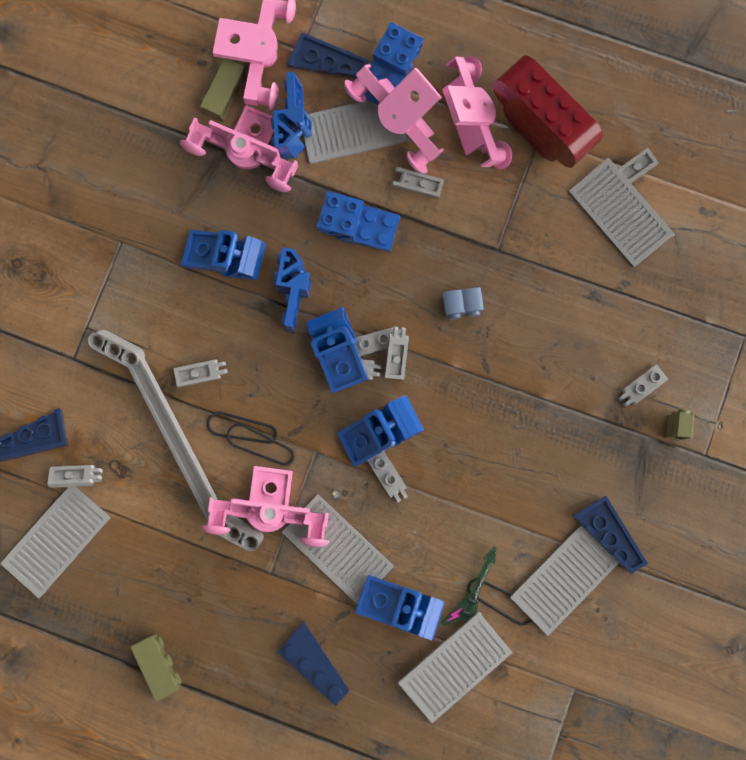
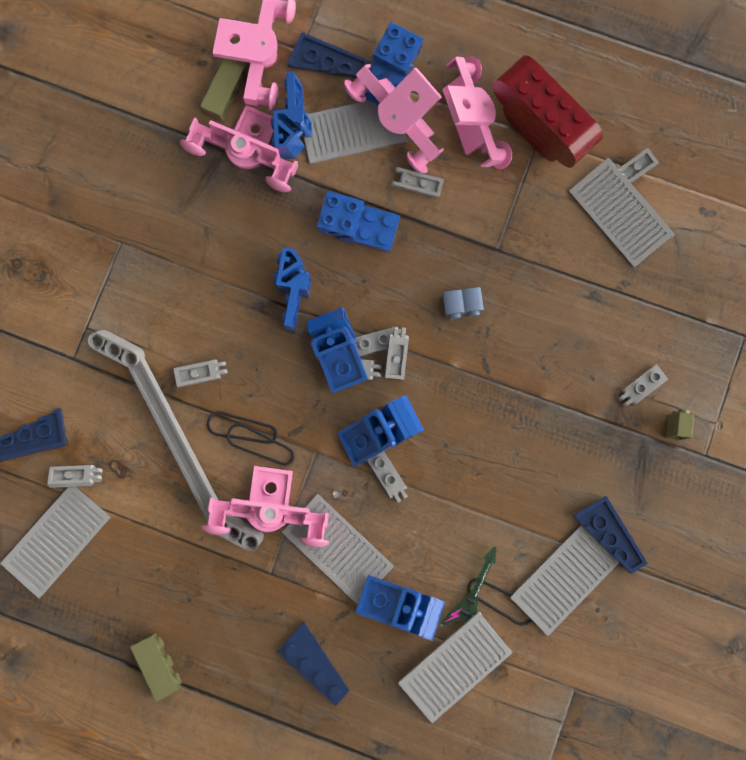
(224, 254): blue piece -> none

